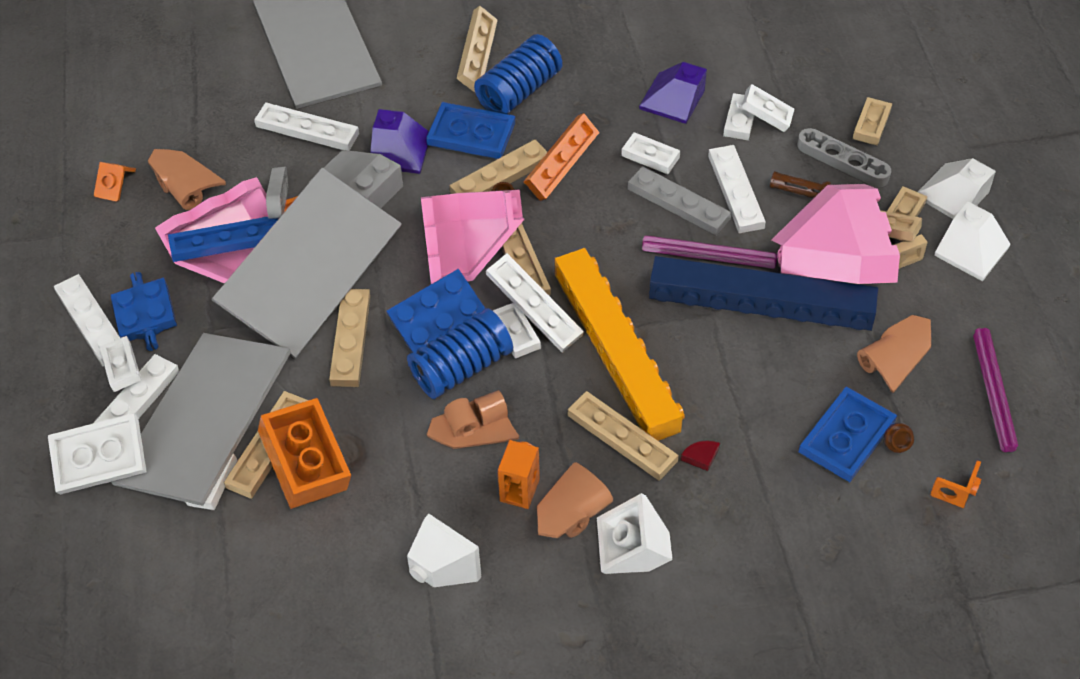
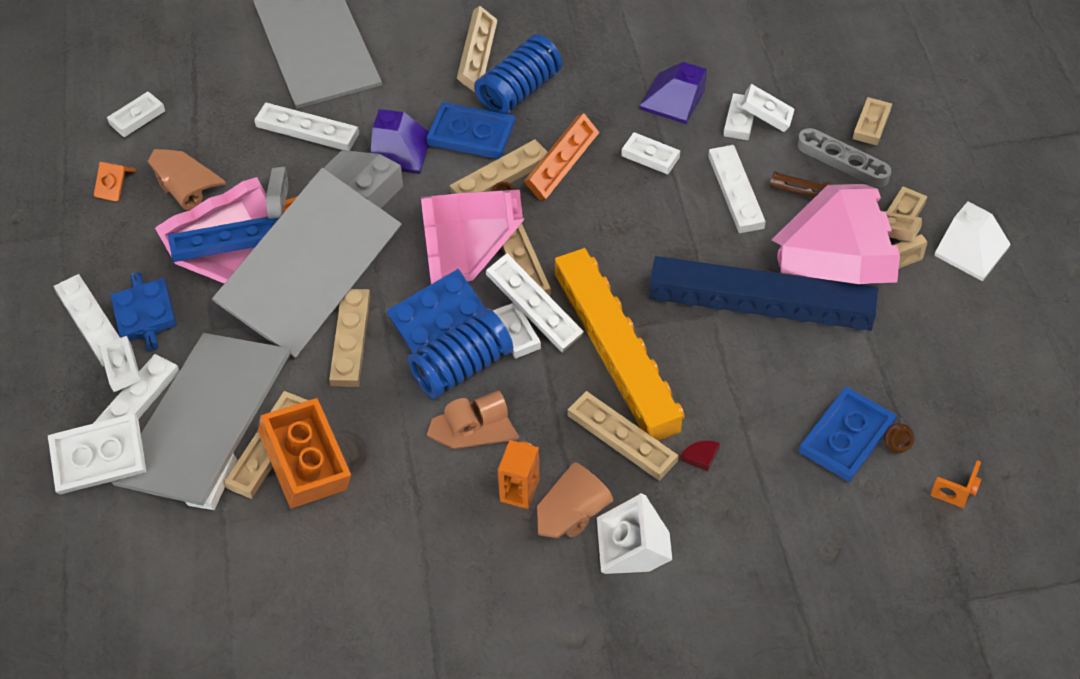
(136, 114): none -> white plate
(443, 556): white slope -> none
(679, 200): light grey plate -> none
(709, 251): magenta axle -> none
(898, 350): nougat panel -> none
(958, 184): white slope -> none
(995, 390): magenta axle -> none

